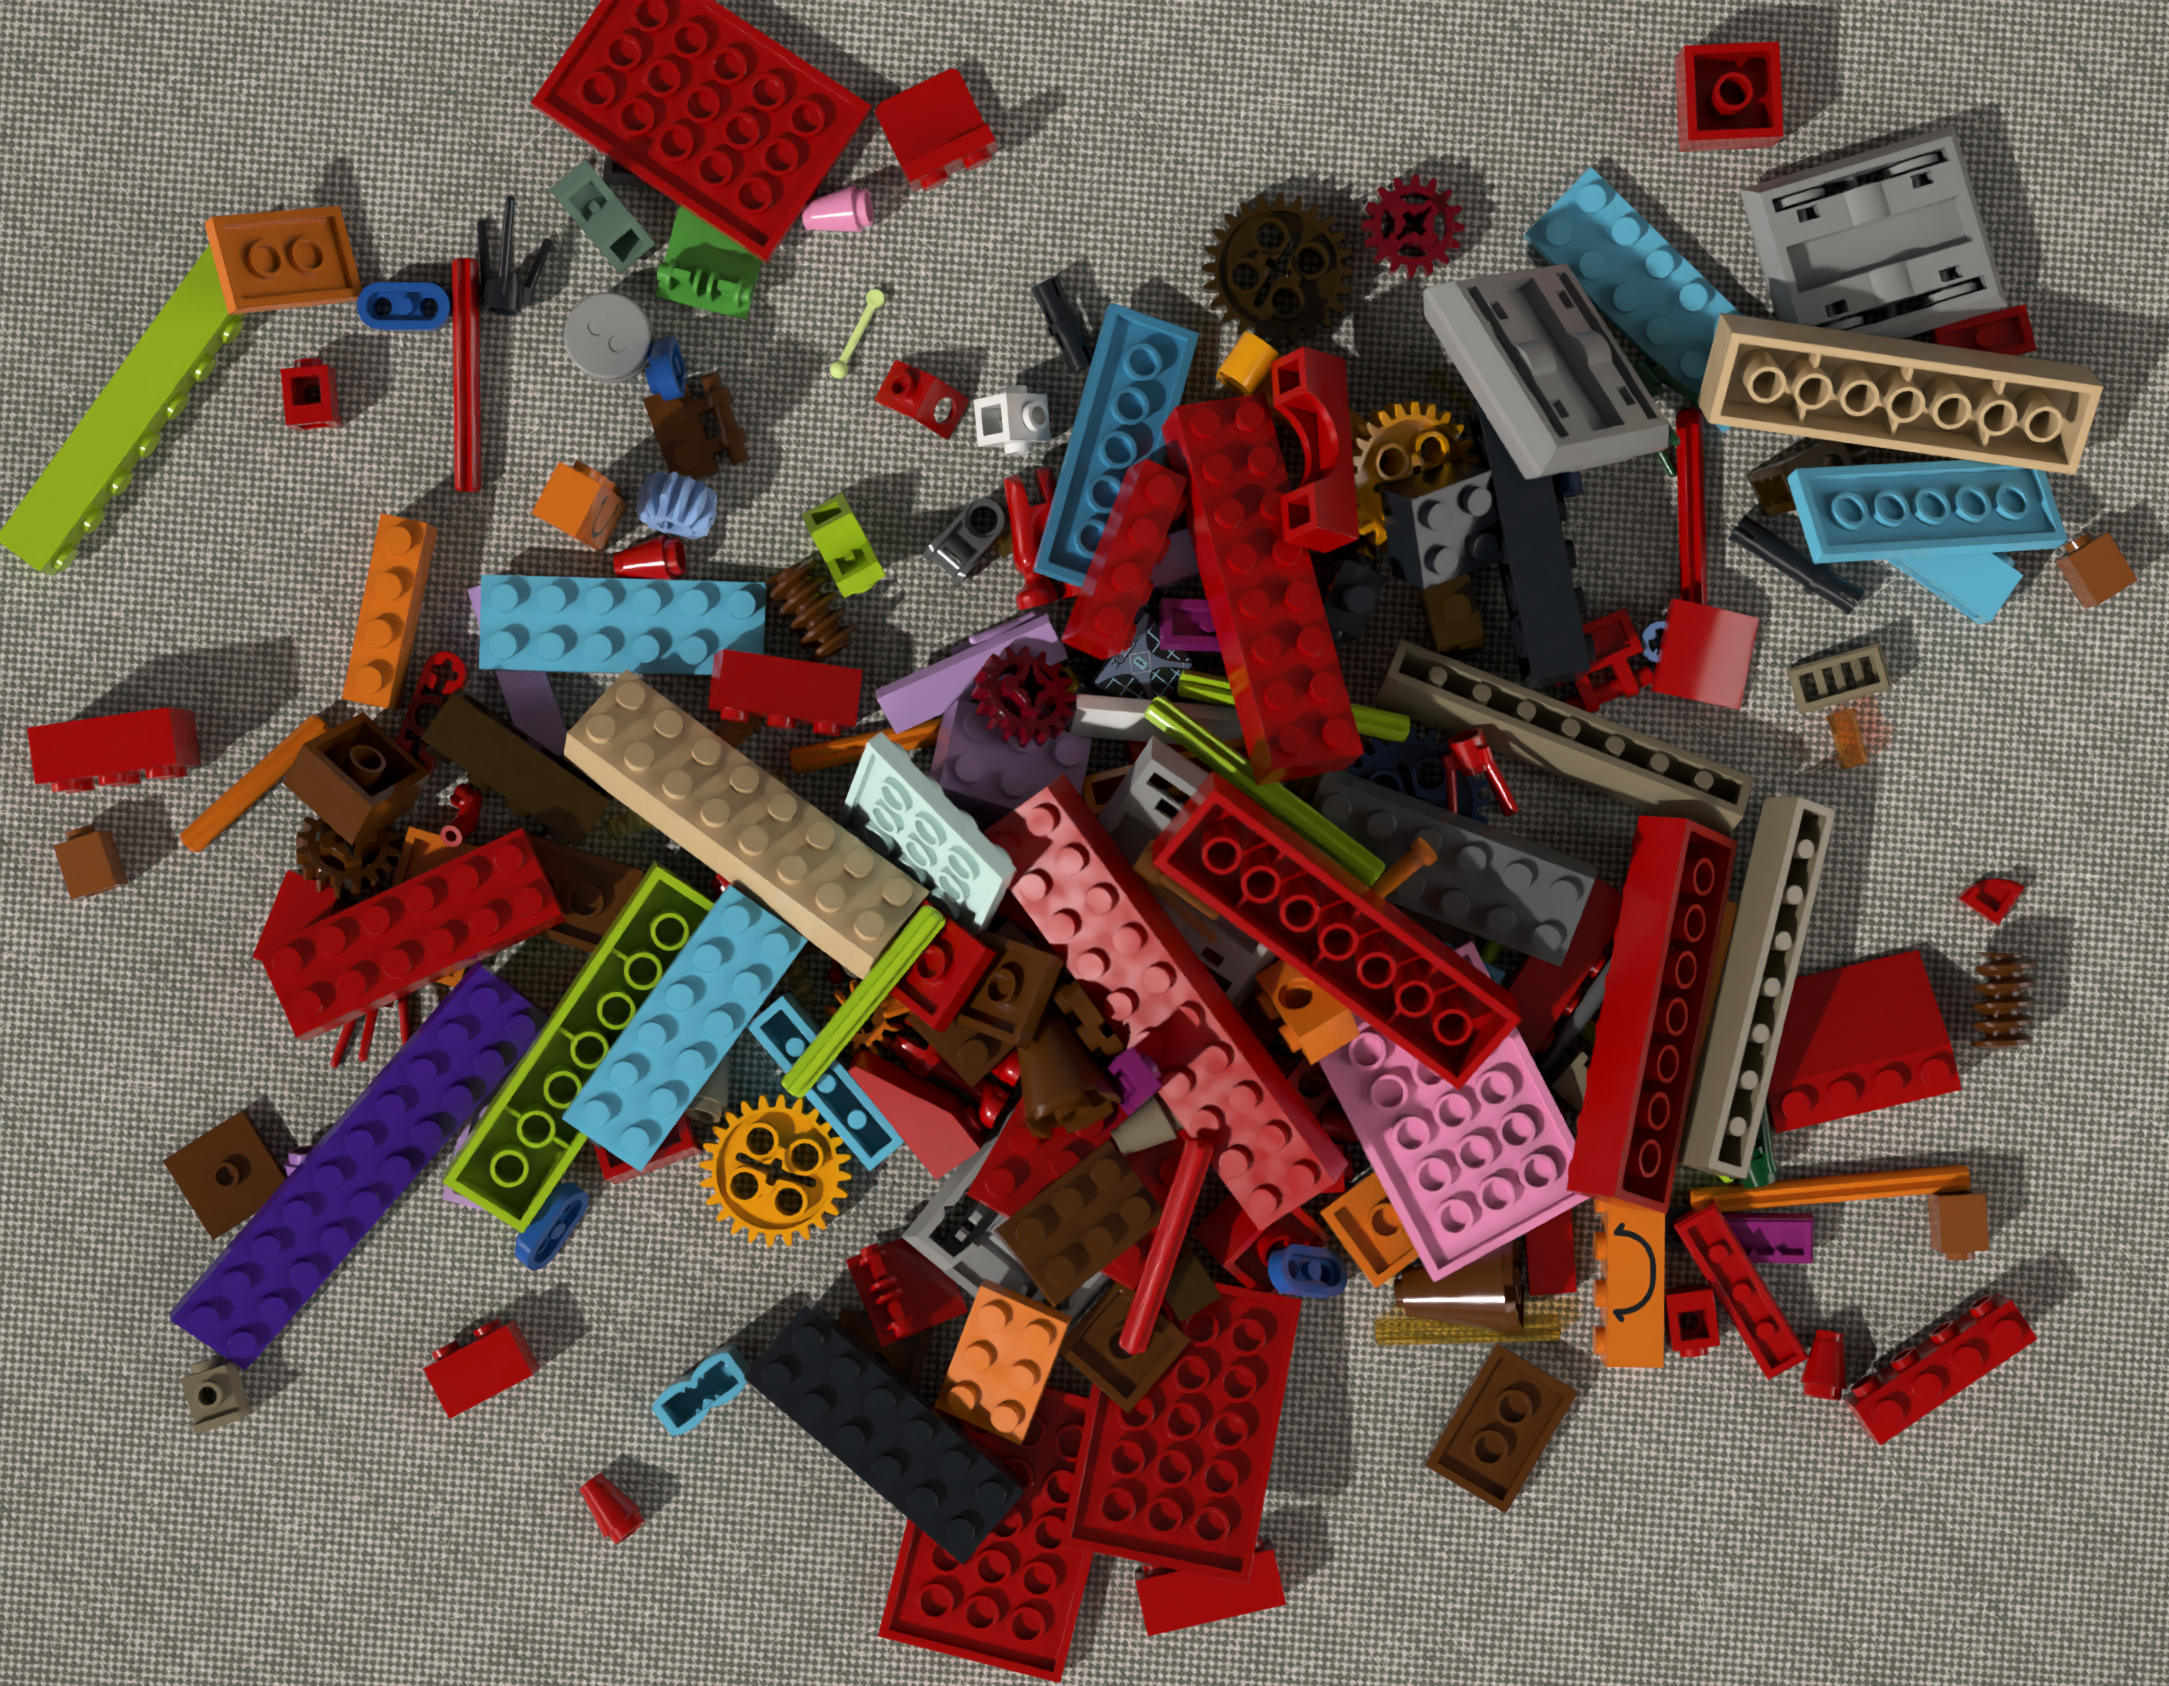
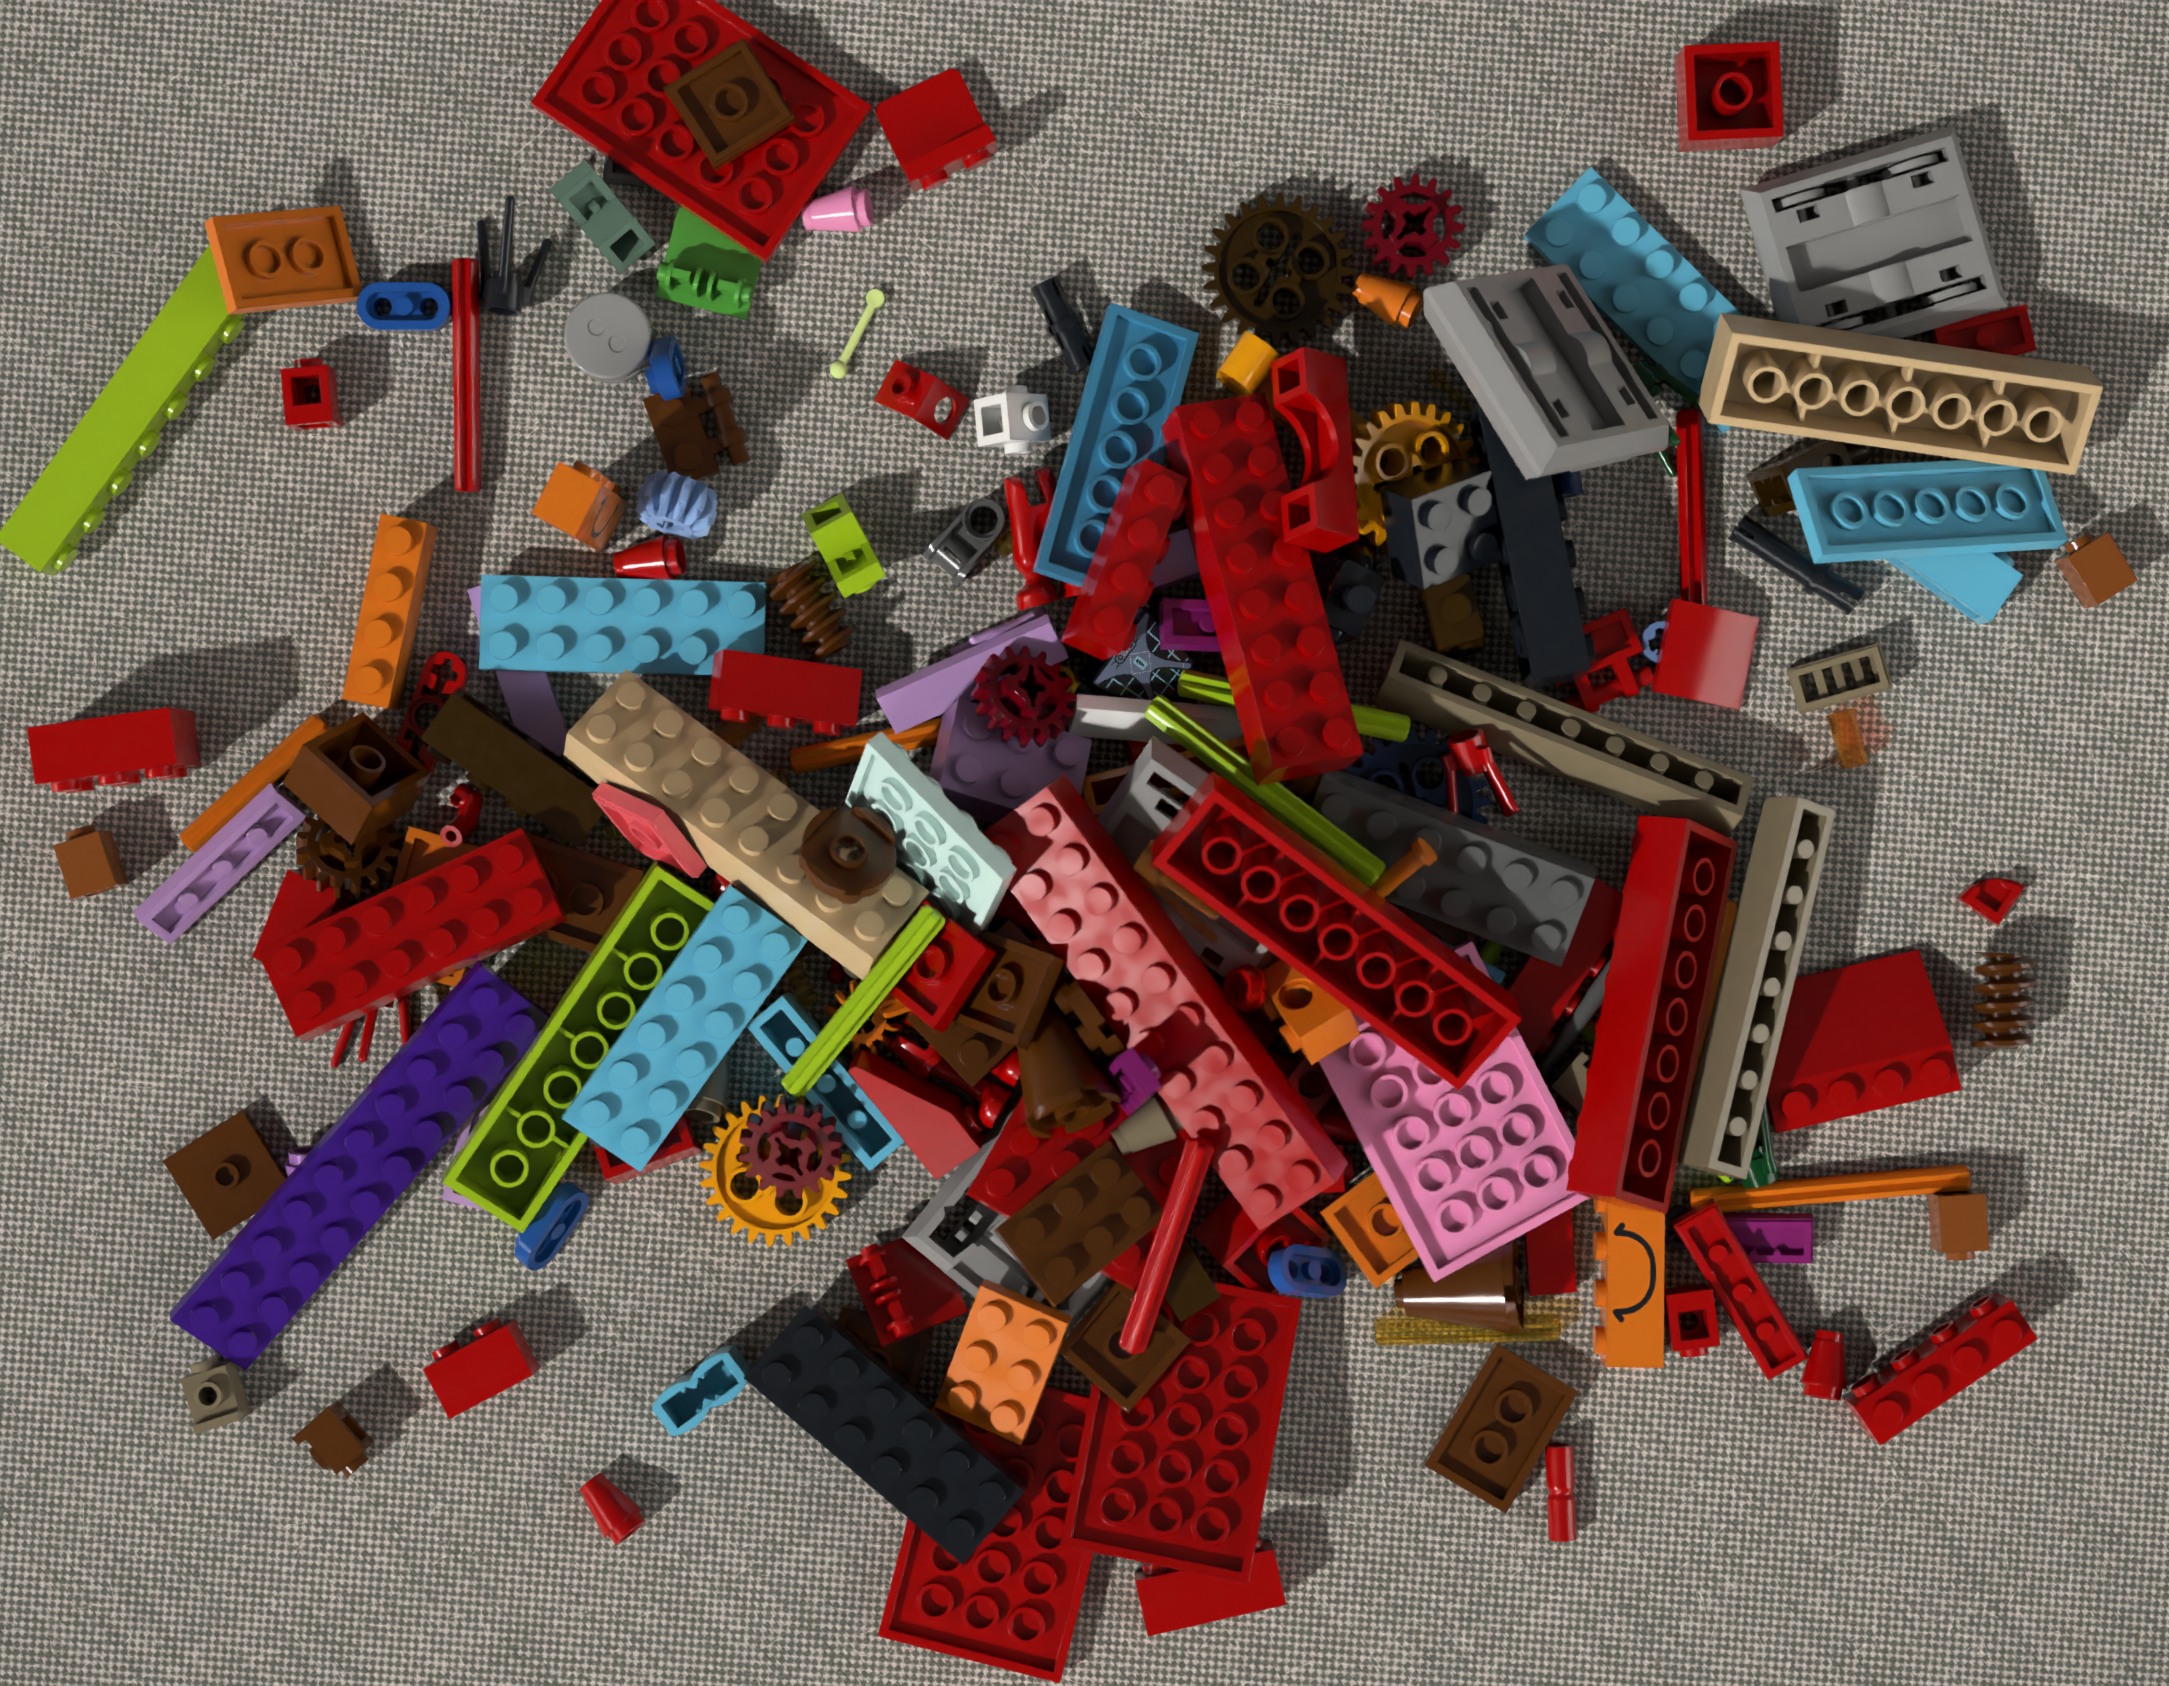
(220, 863): none -> lavender plate
(336, 1440): none -> reddish brown brick
(649, 830): none -> coral tile
(729, 104): none -> reddish brown plate
(796, 1128): none -> dark red gear
(842, 878): none -> reddish brown plate
(1245, 988): none -> red plate
(1389, 299): none -> orange cone
(1560, 1484): none -> red piece

